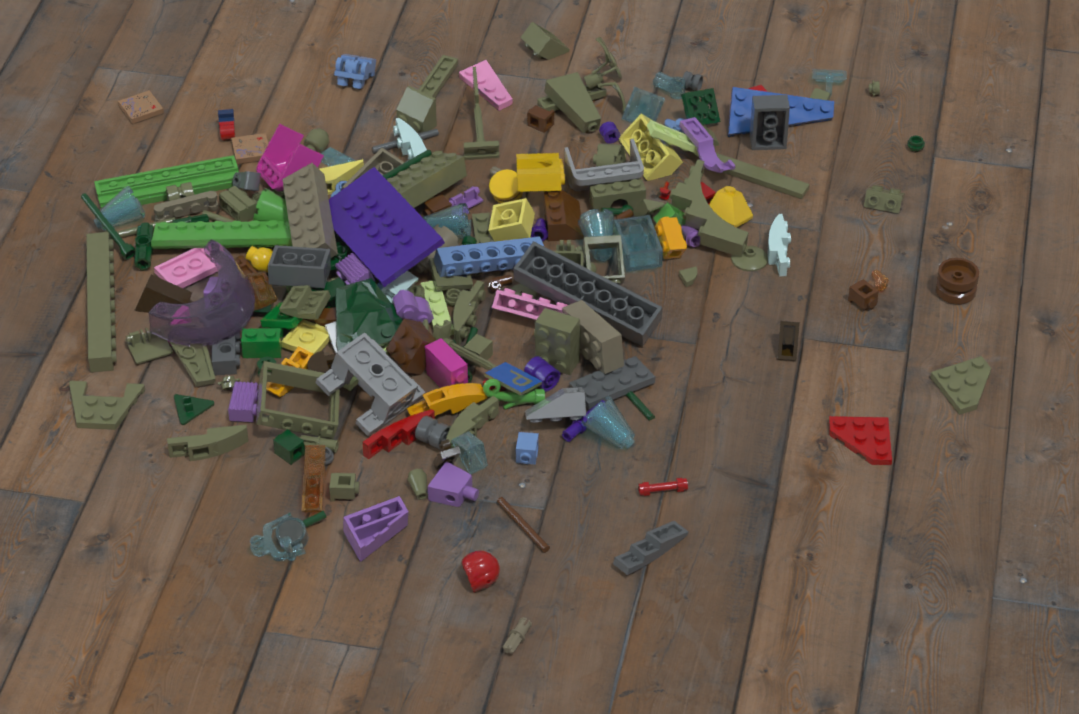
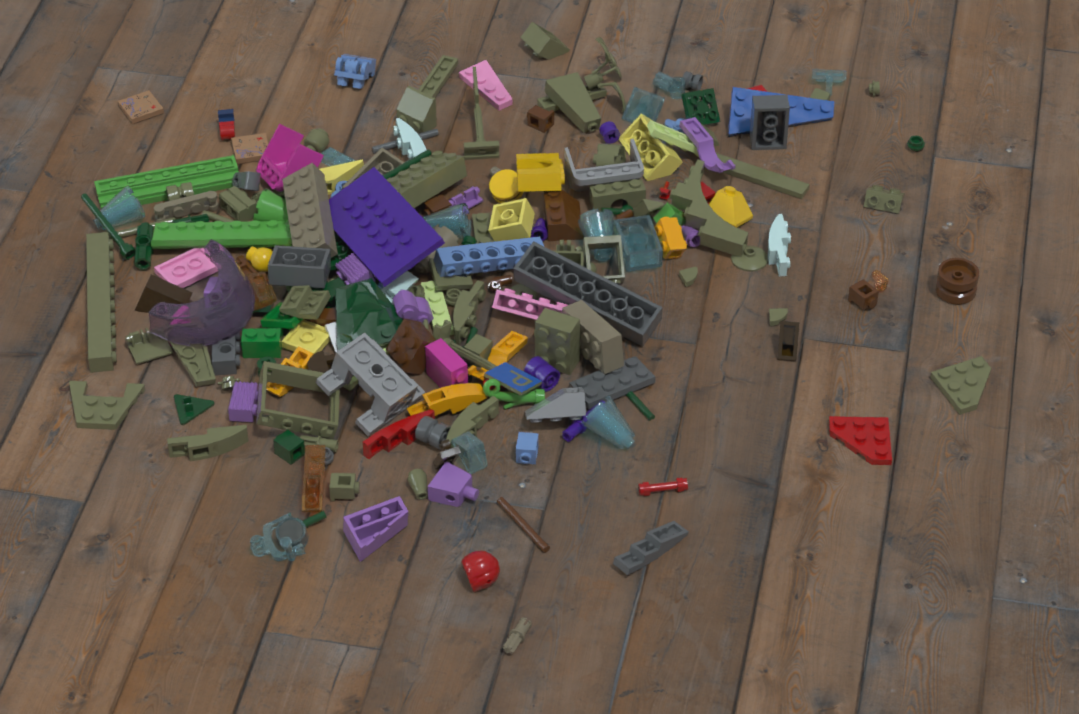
(502, 352): none -> light orange piece
(777, 315): none -> olive tile

